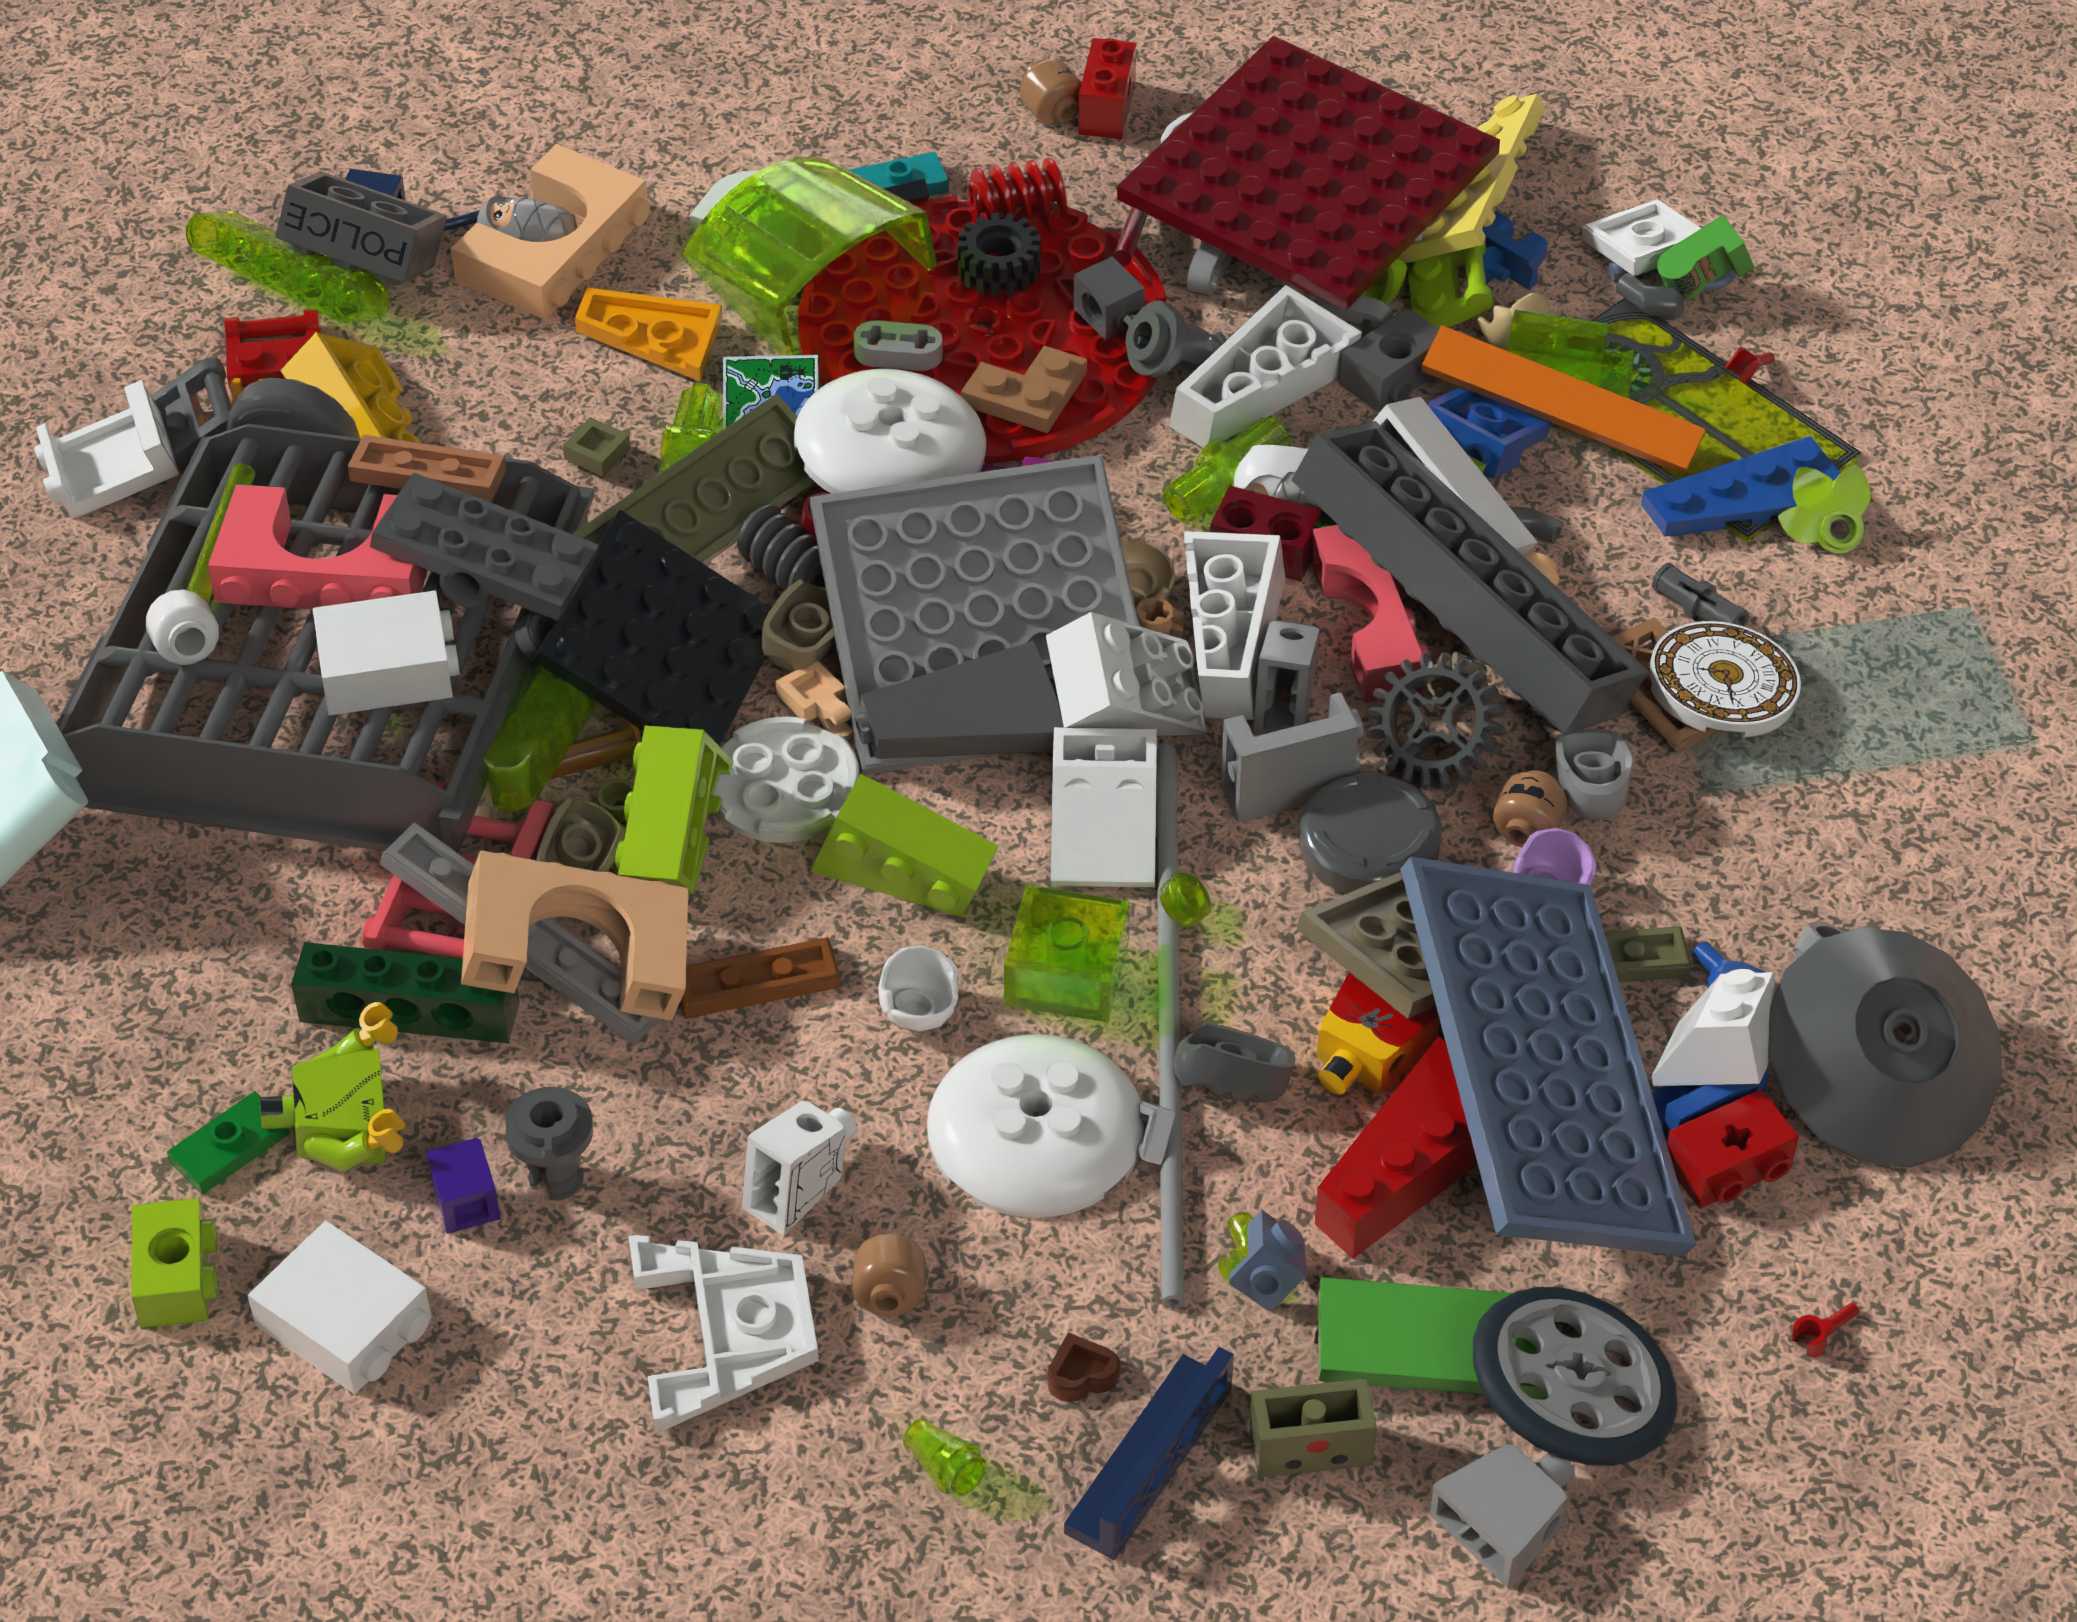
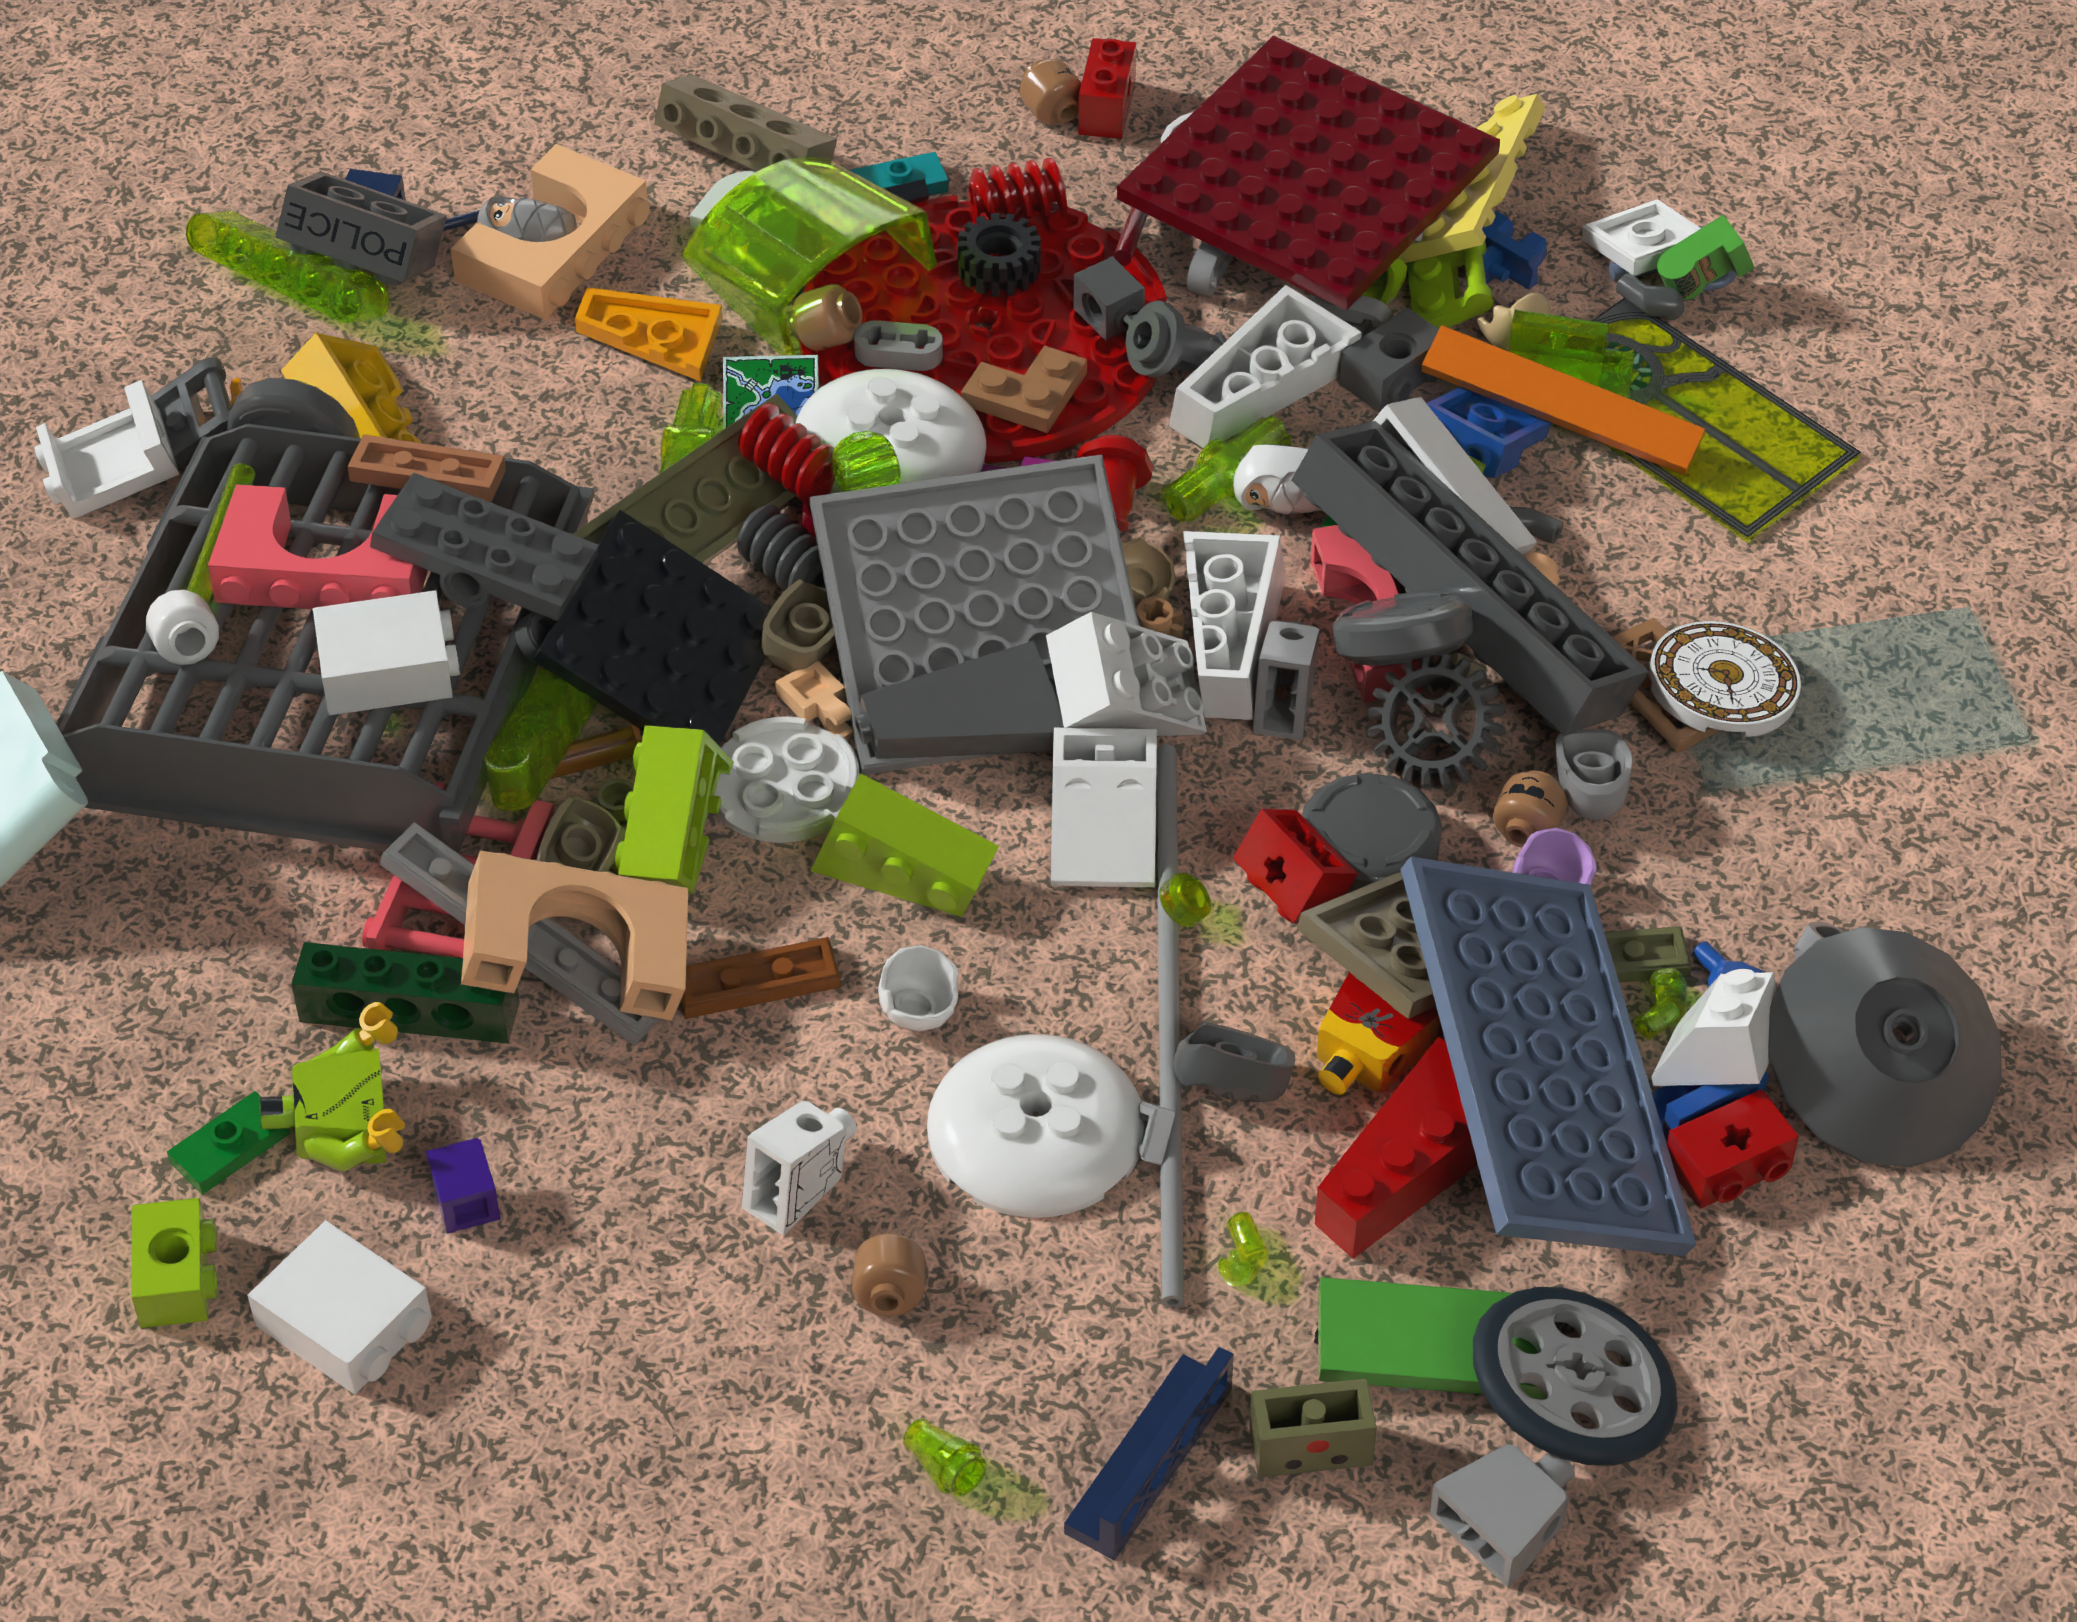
(265, 358): red plate -> none
(550, 1132): dark grey piece -> none
(596, 446): olive plate -> none
(736, 125): none -> dark tan brick
(750, 1318): white wing -> none
(787, 452): none -> red piece
(825, 317): none -> medium nougat head
(865, 462): none -> clear neon green piece
(1066, 953): clear neon green brick -> none
(1082, 1368): copper tile -> none
(1126, 469): none -> red piece
(1262, 514): dark red brick -> none
(1273, 1261): sand blue bracket -> none
(1287, 765): light grey panel -> none
(1292, 863): none -> red brick
(1403, 628): none -> dark grey piece
(1669, 1006): none -> clear neon green arm
(1696, 597): dark grey pin -> none
(1739, 490): blue wing -> none
(1746, 364): red hand -> none
(1822, 1328): red hand -> none
(1824, 501): lime plate -> none

